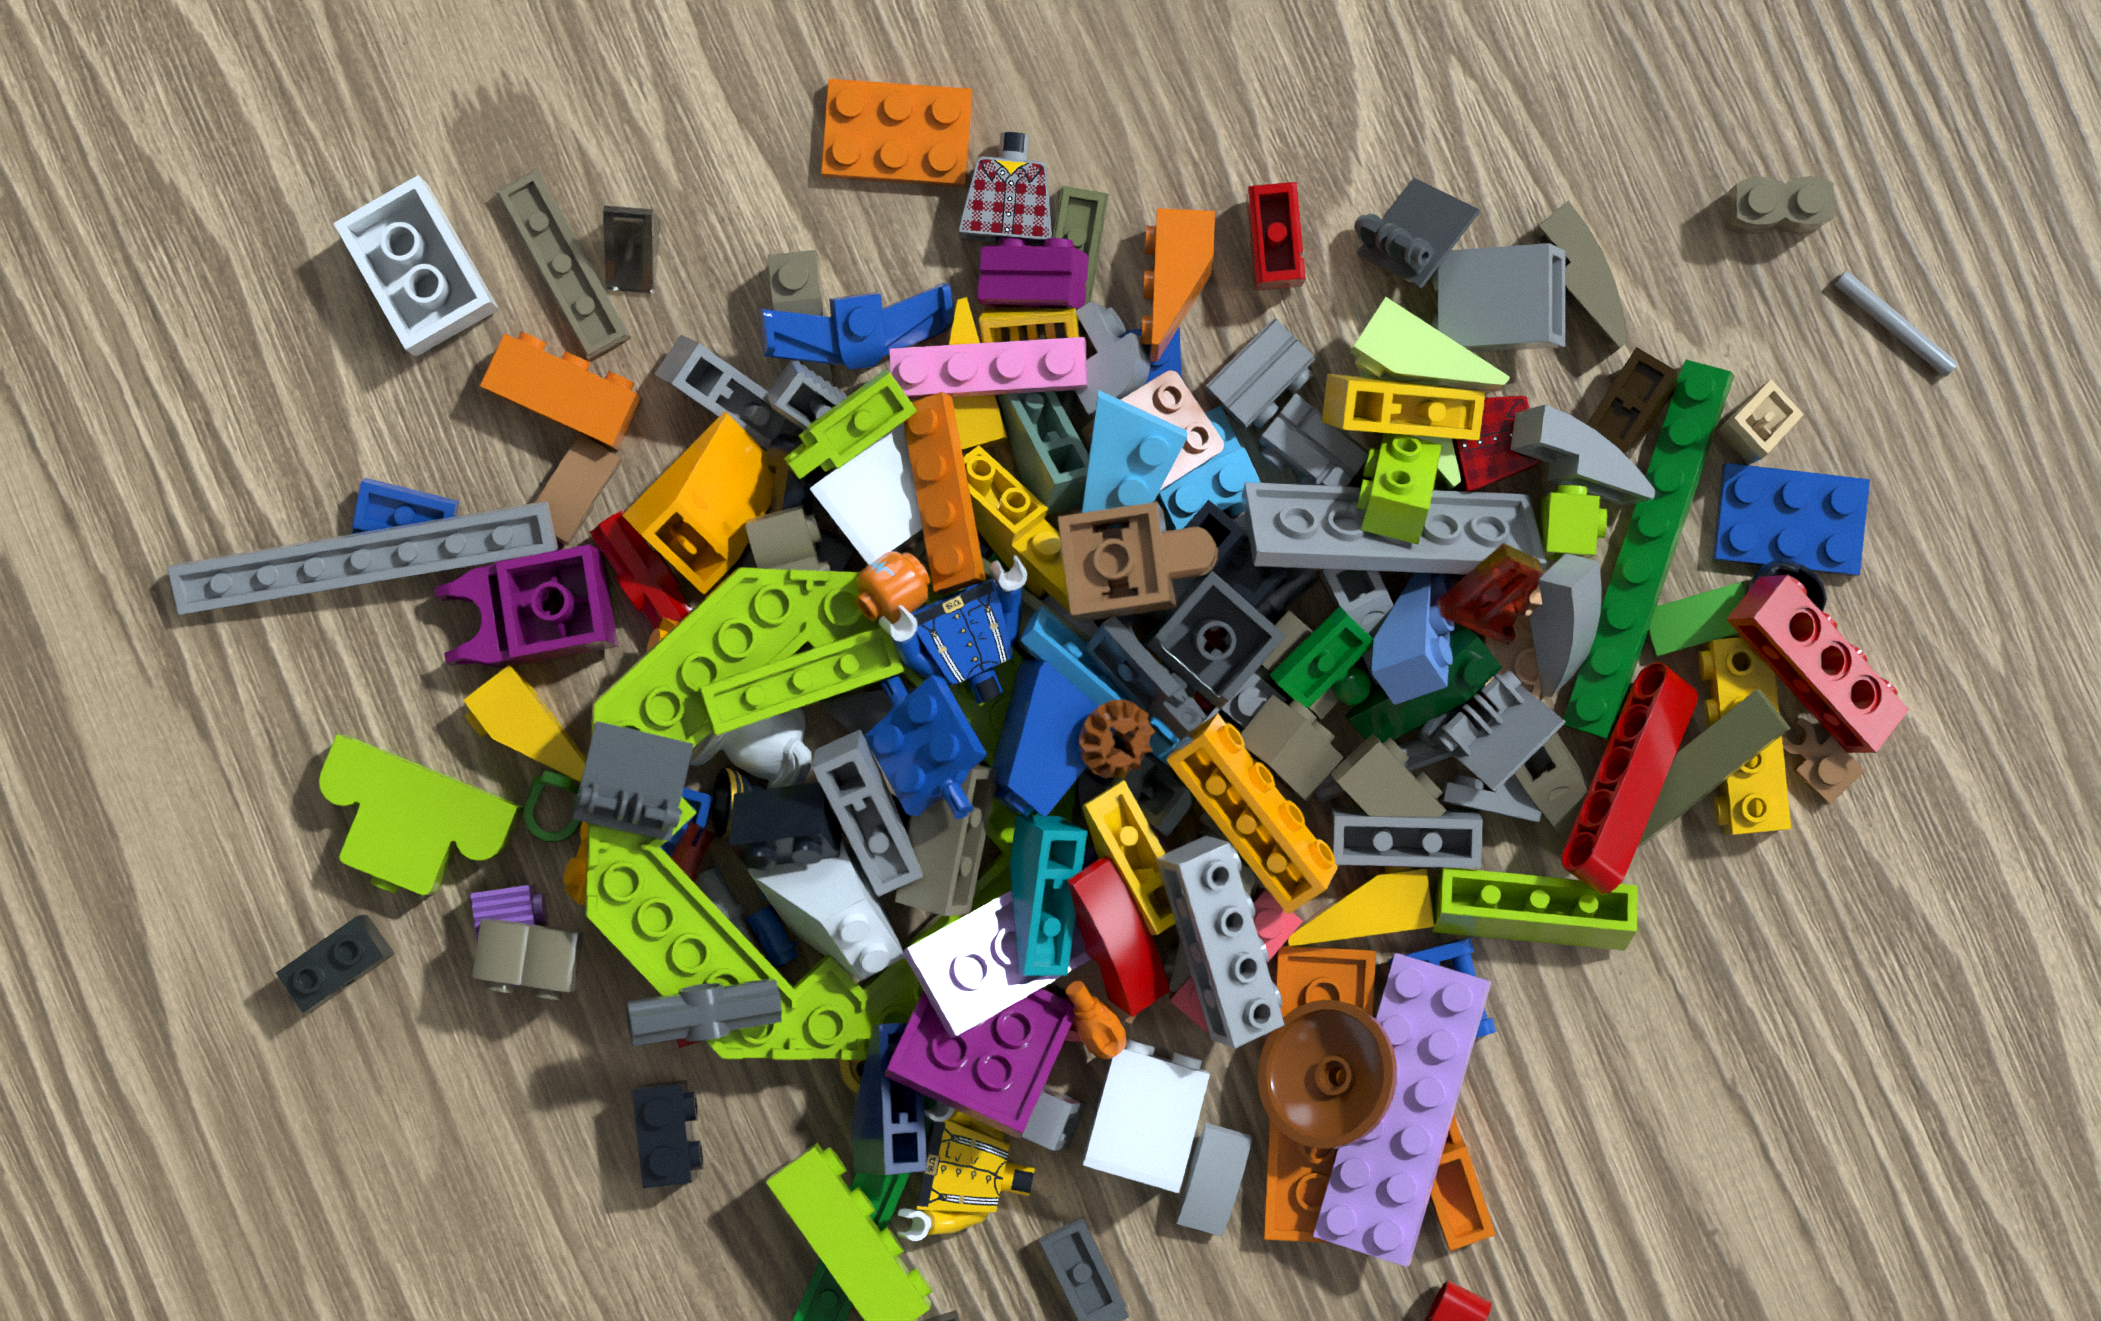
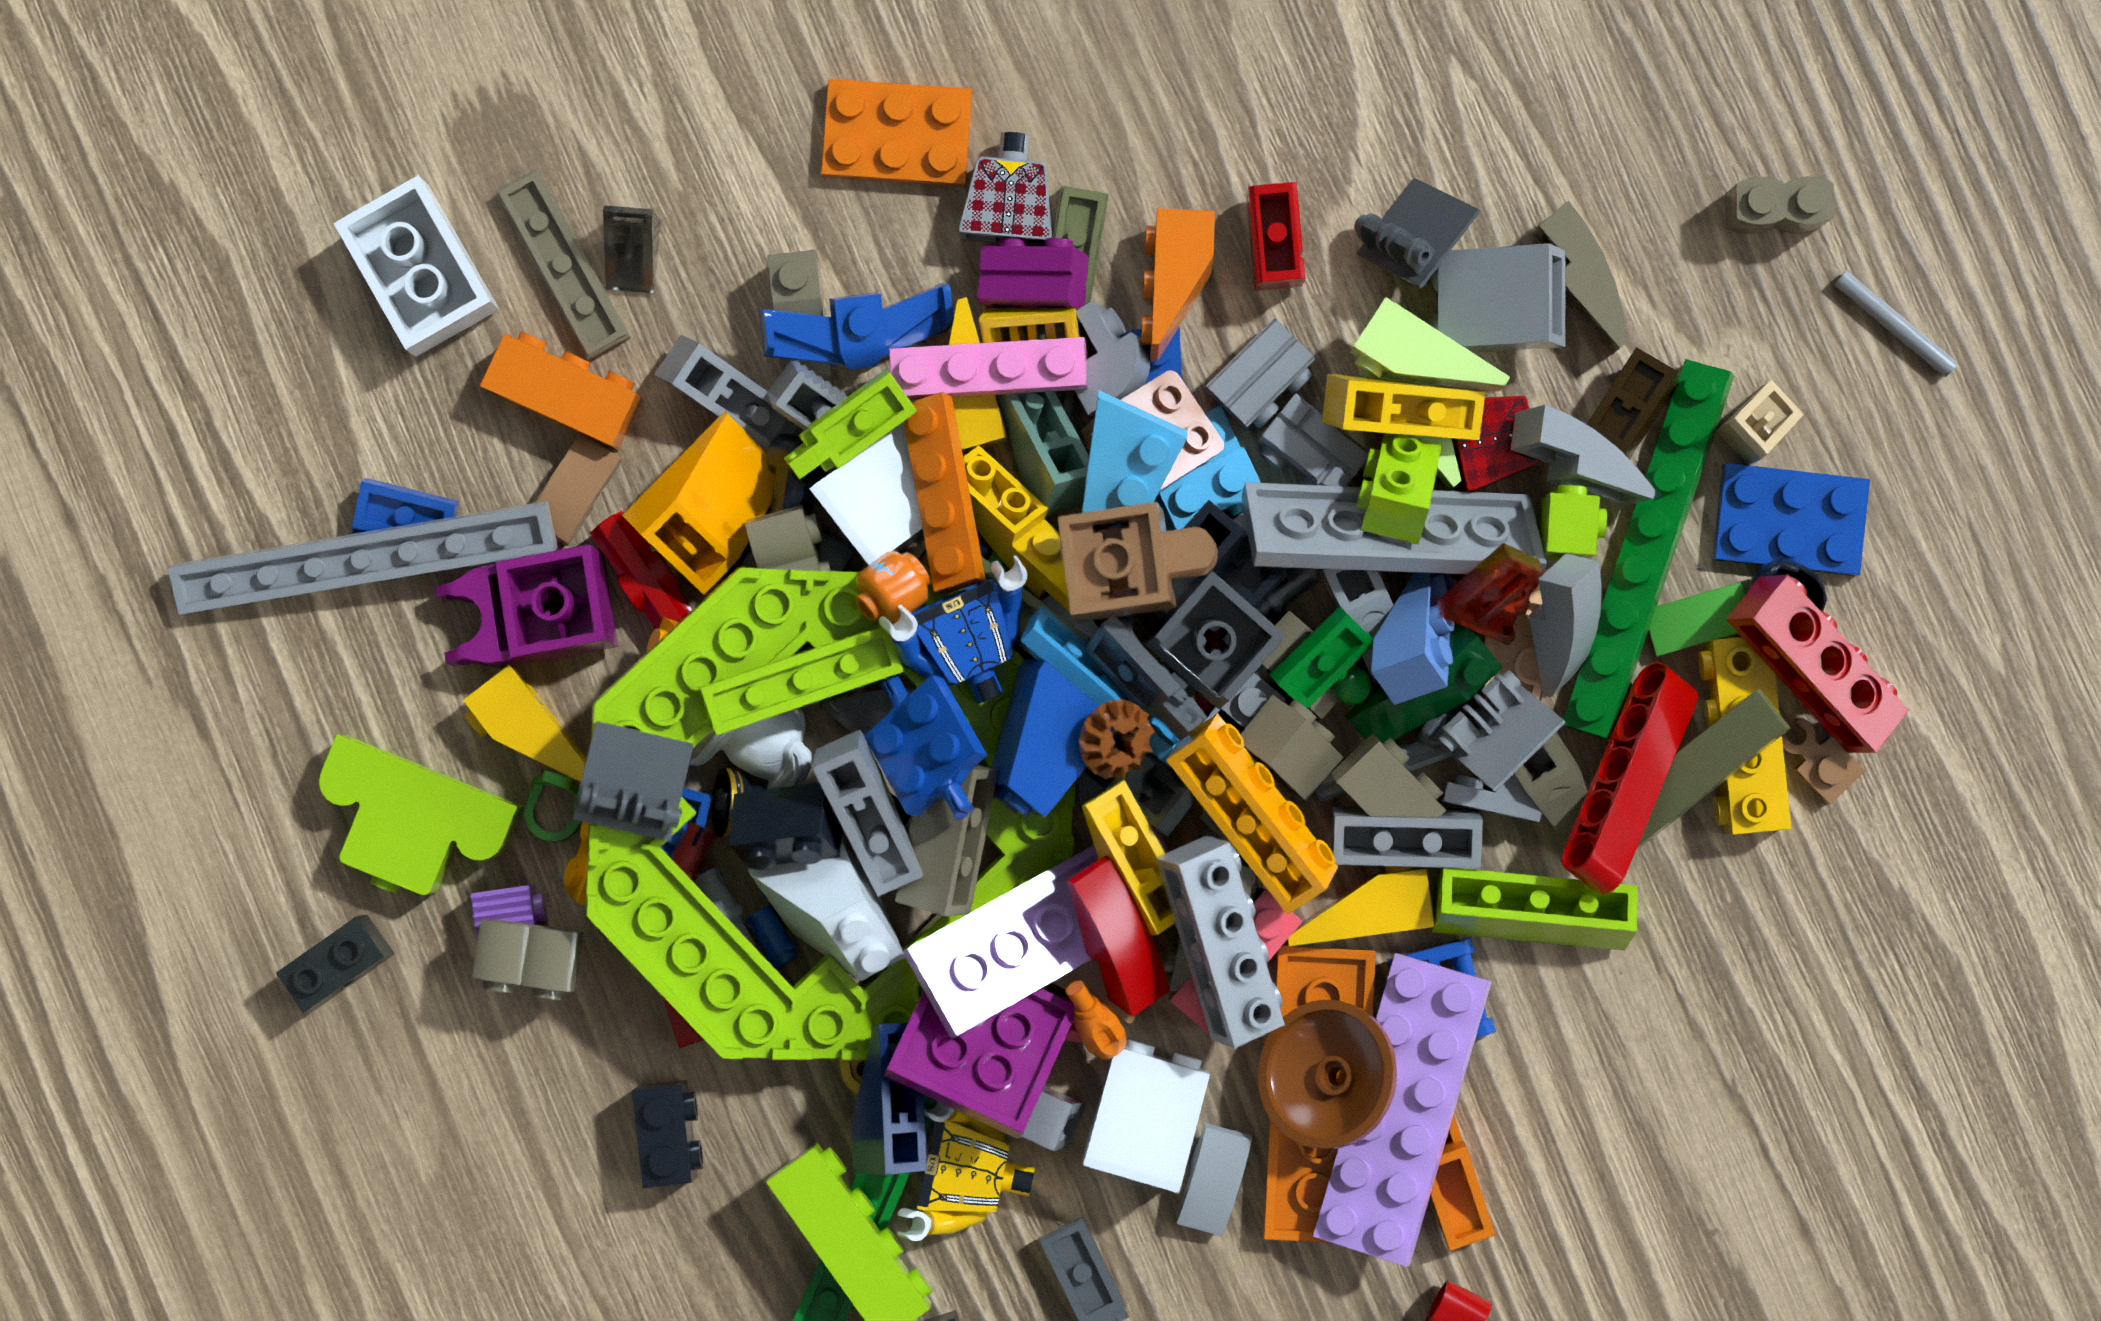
(703, 1012): dark grey piece -> none
(1041, 861): teal slope -> none

